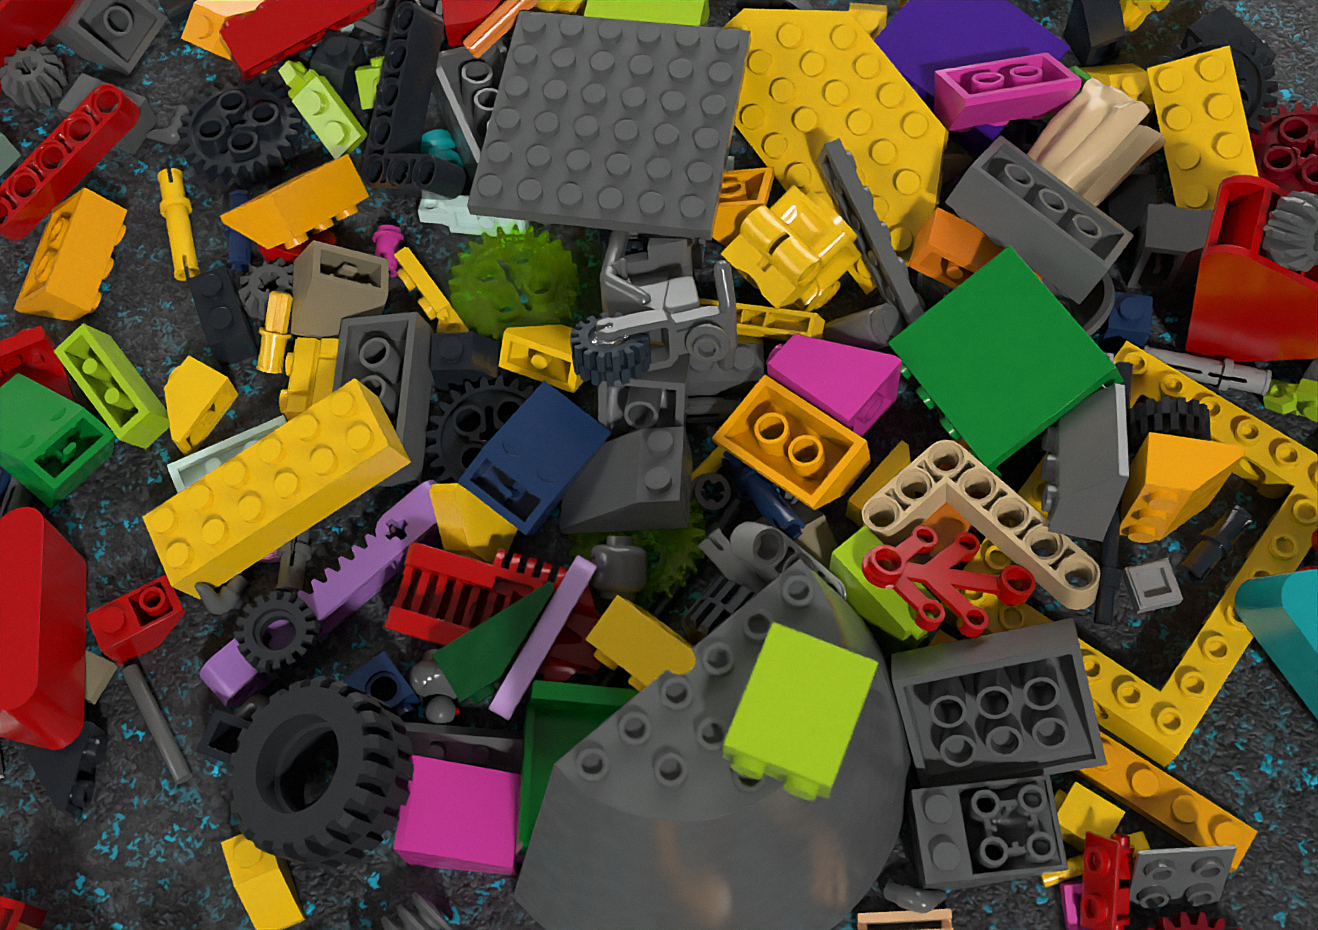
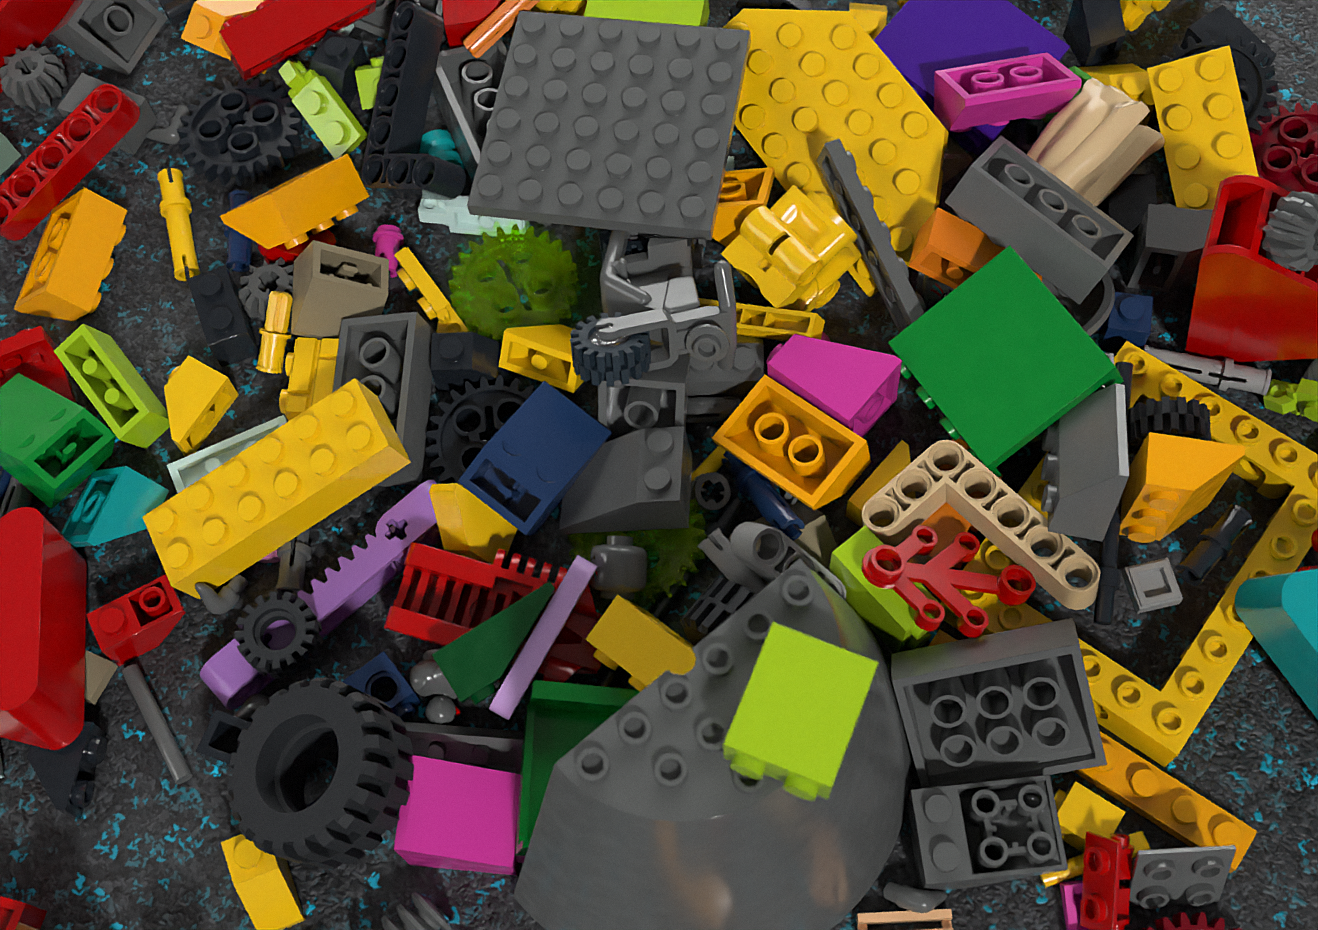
(112, 506): none -> teal slope
(866, 328): dark grey piece -> none

